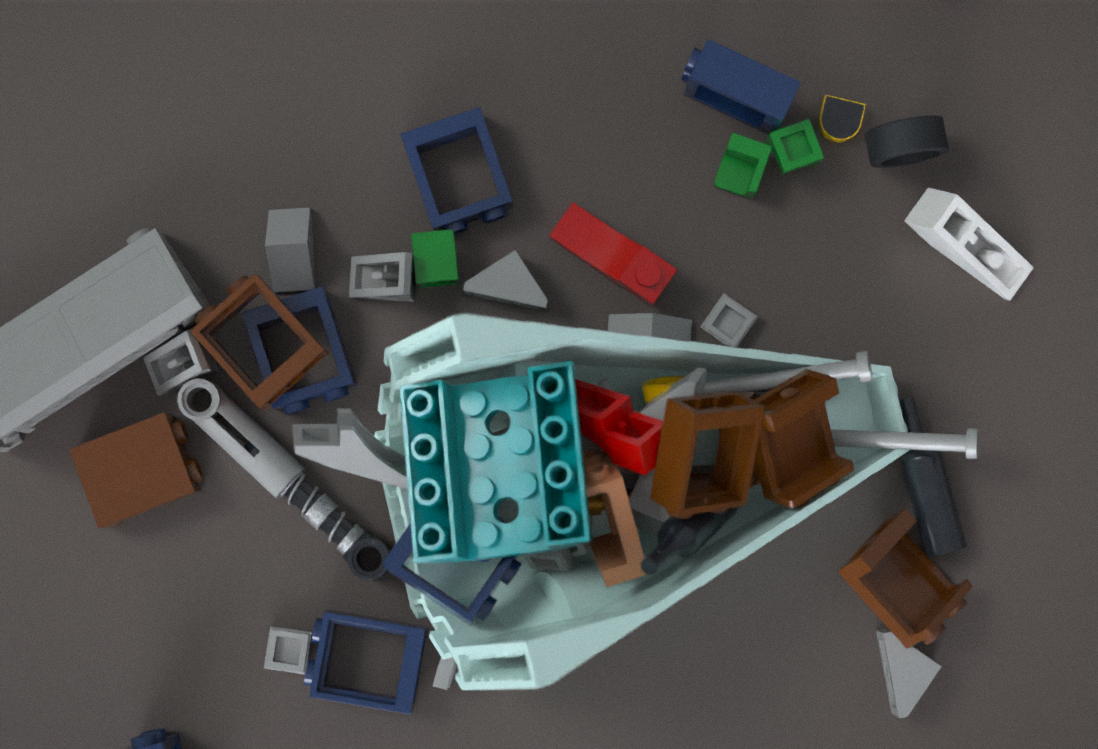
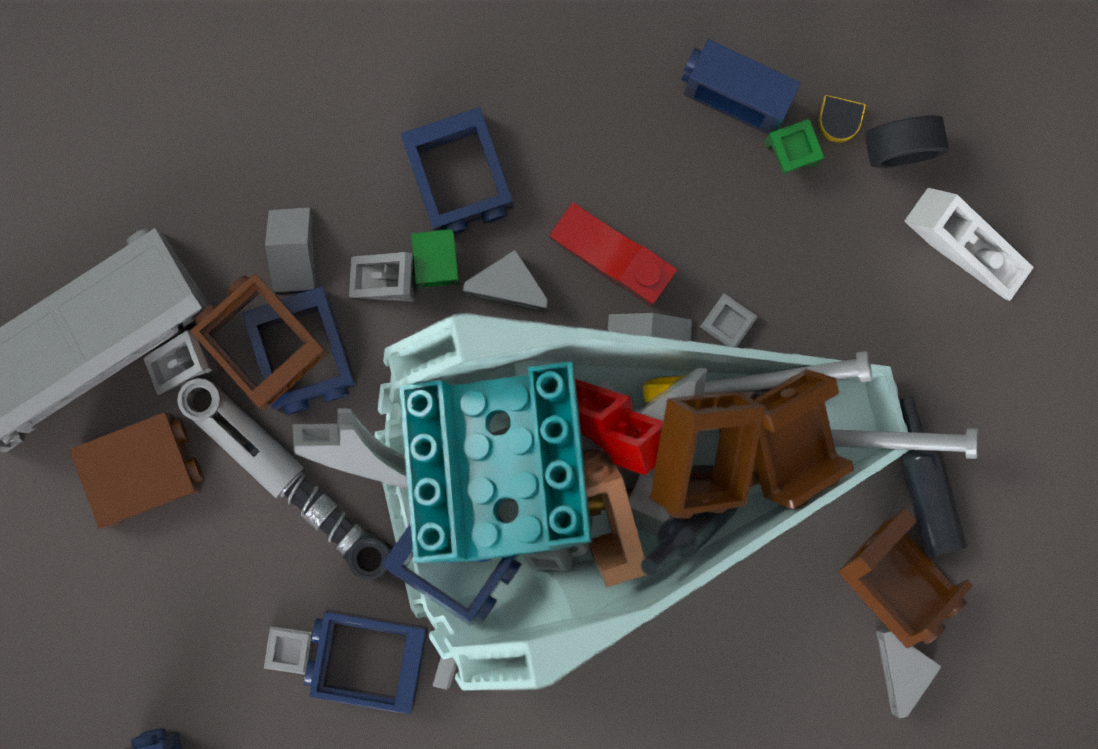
(742, 166): green panel -> none

